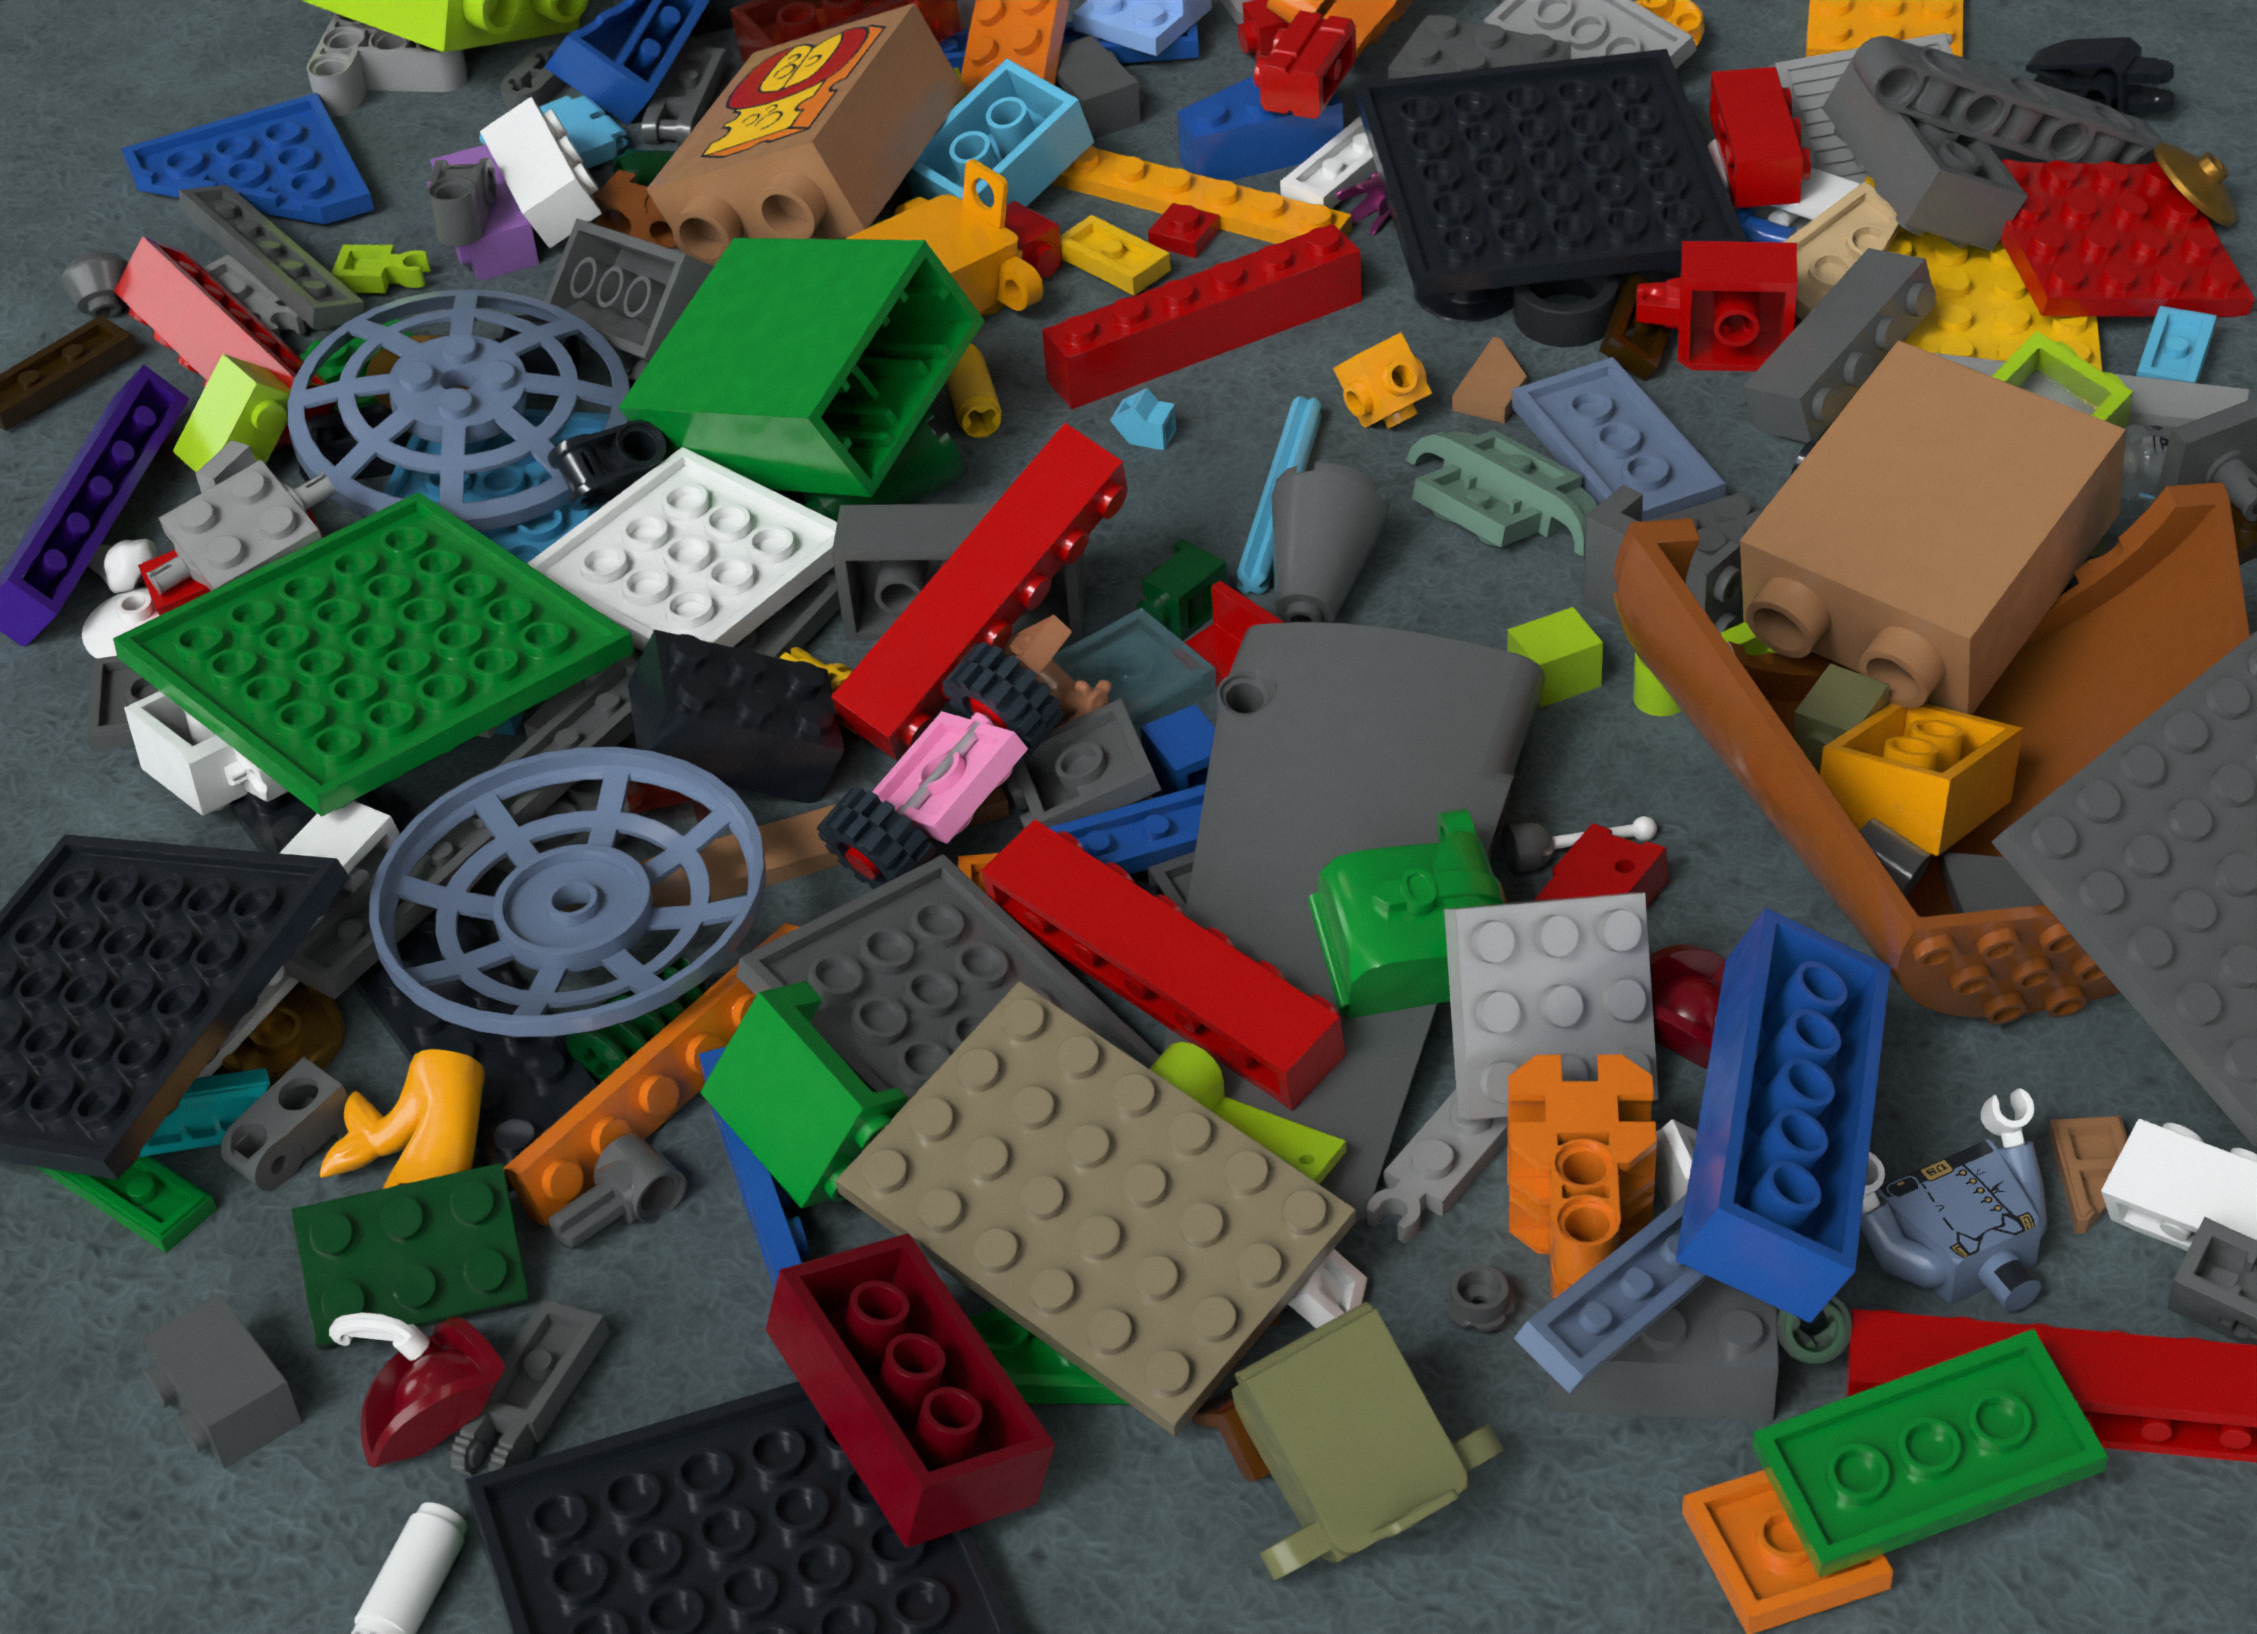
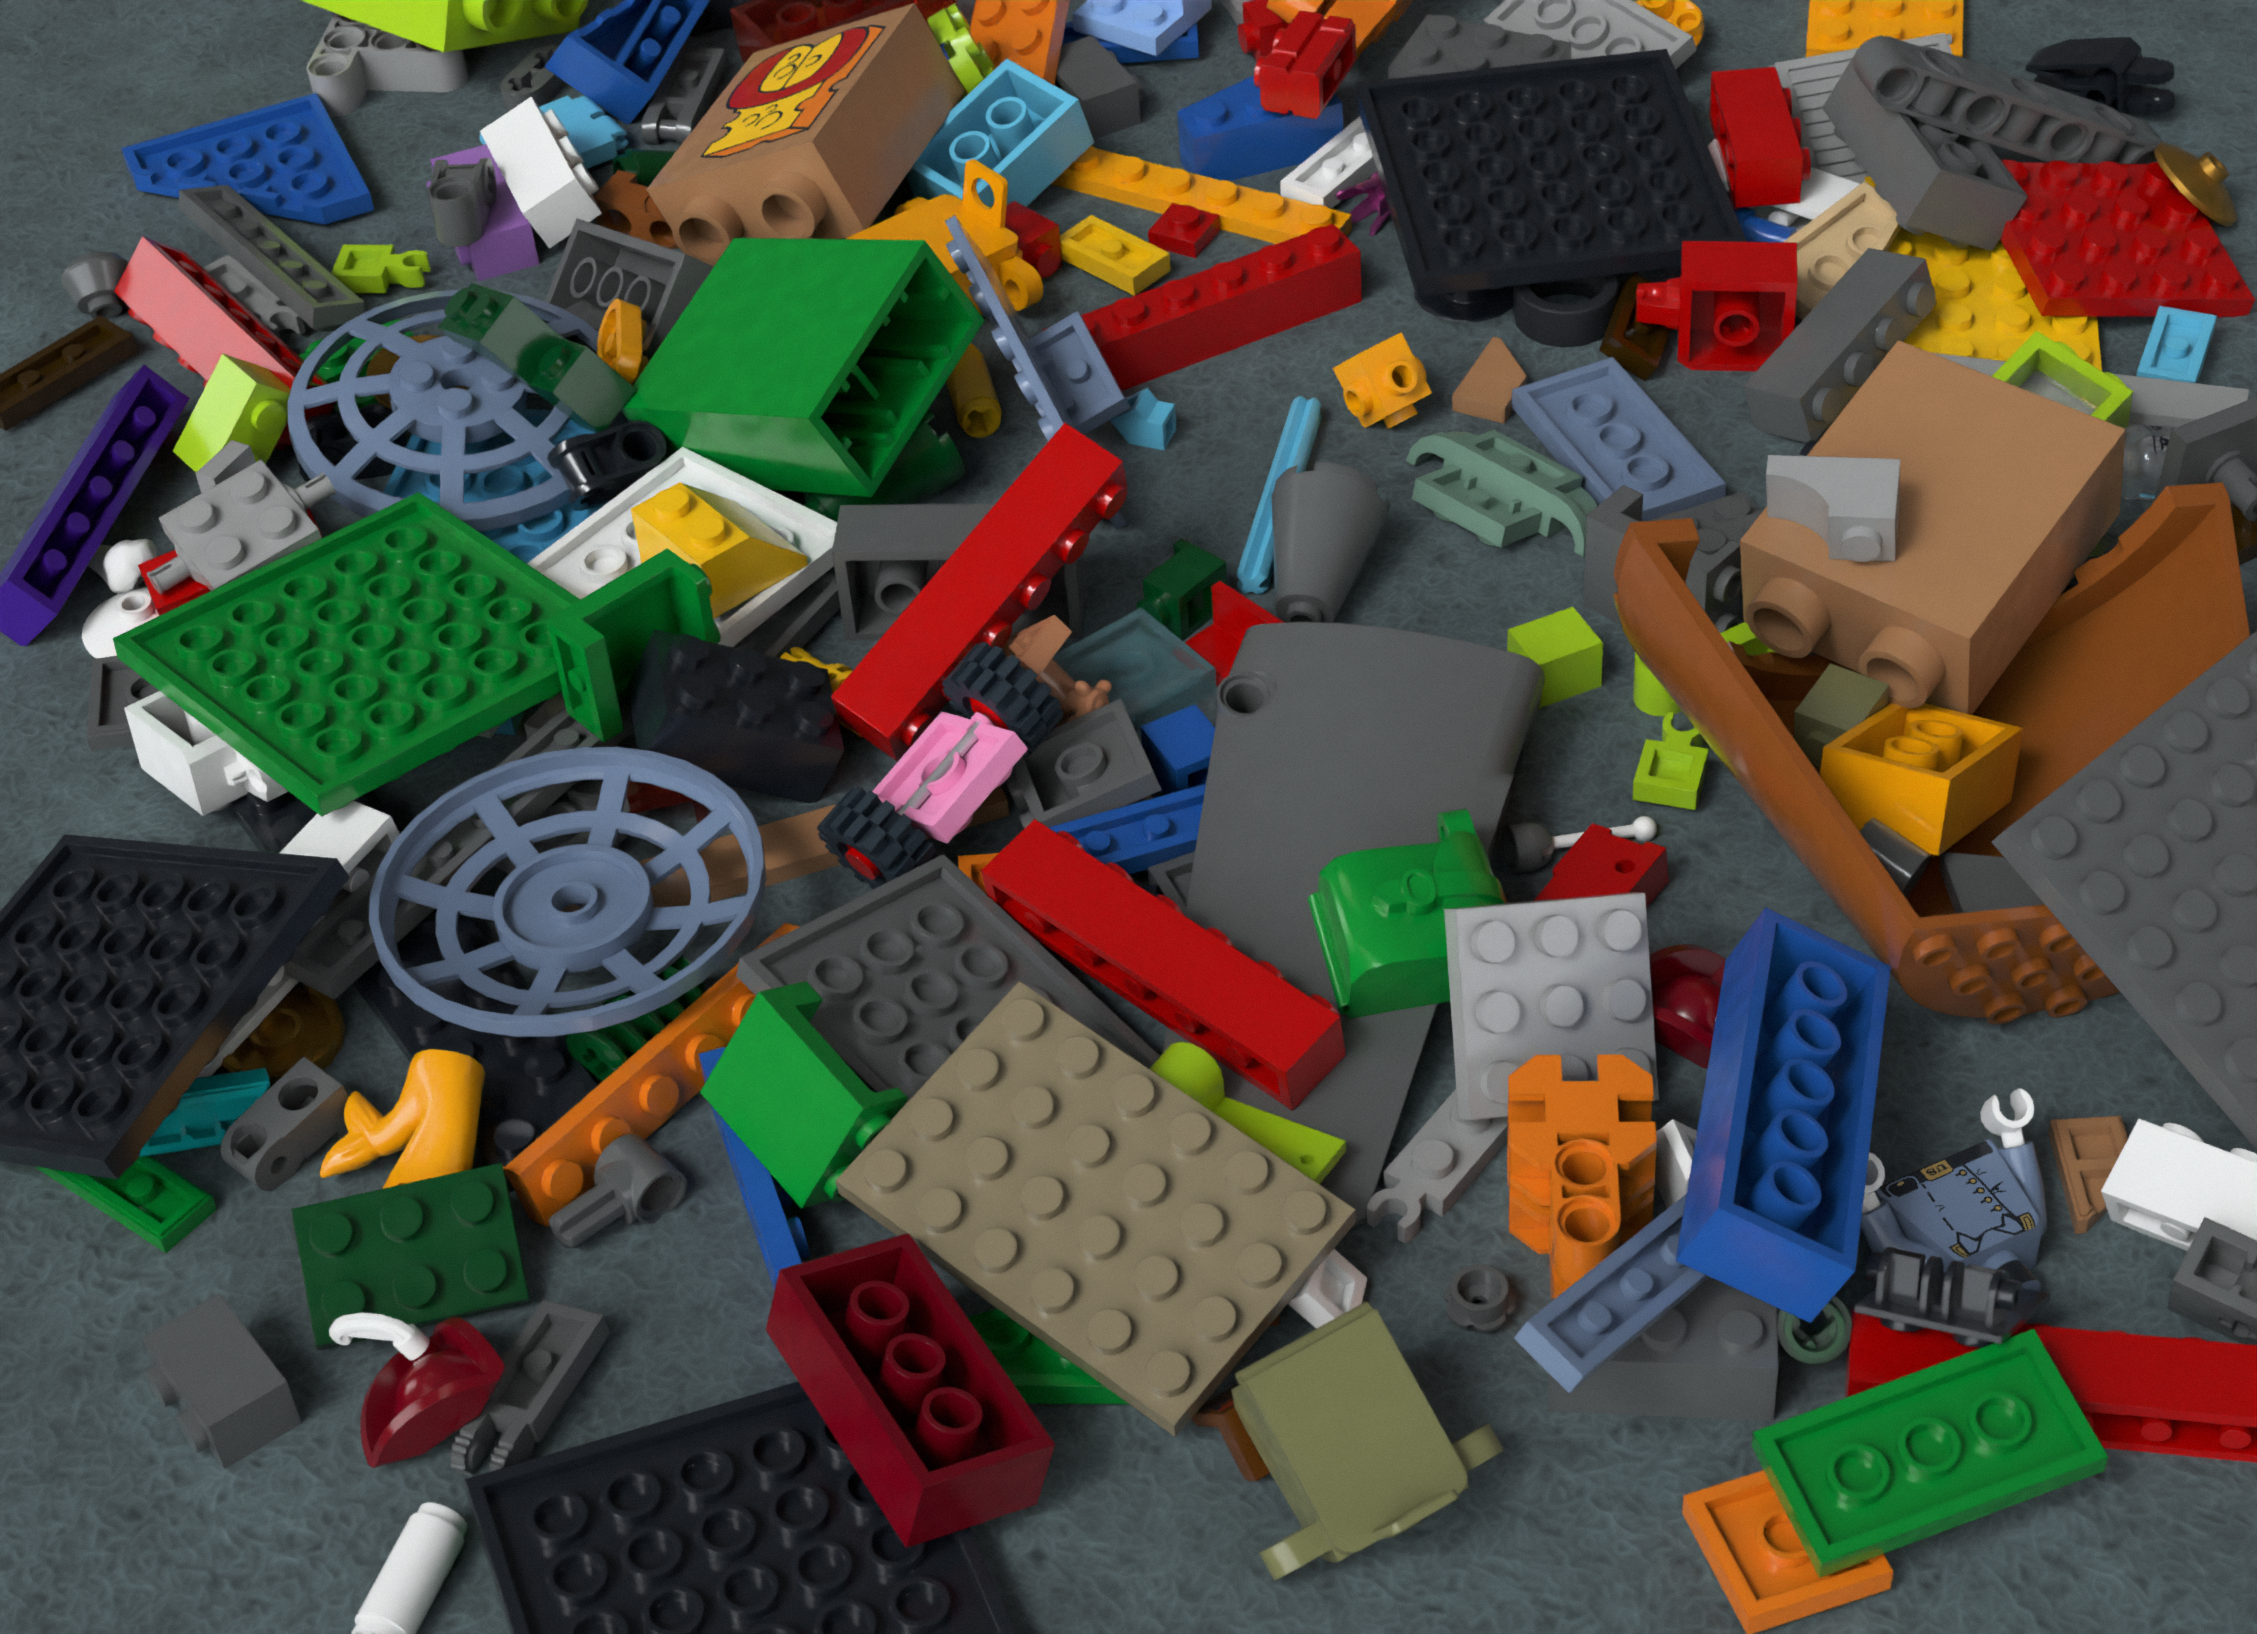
(538, 356): none -> dark green arch
(607, 631): none -> green panel
(622, 338): none -> light orange plate
(718, 536): none -> yellow slope
(966, 56): none -> lime plate
(1058, 367): none -> sand blue bracket
(1672, 769): none -> lime plate
(1841, 499): none -> light grey arch
(1969, 1301): none -> black hinge

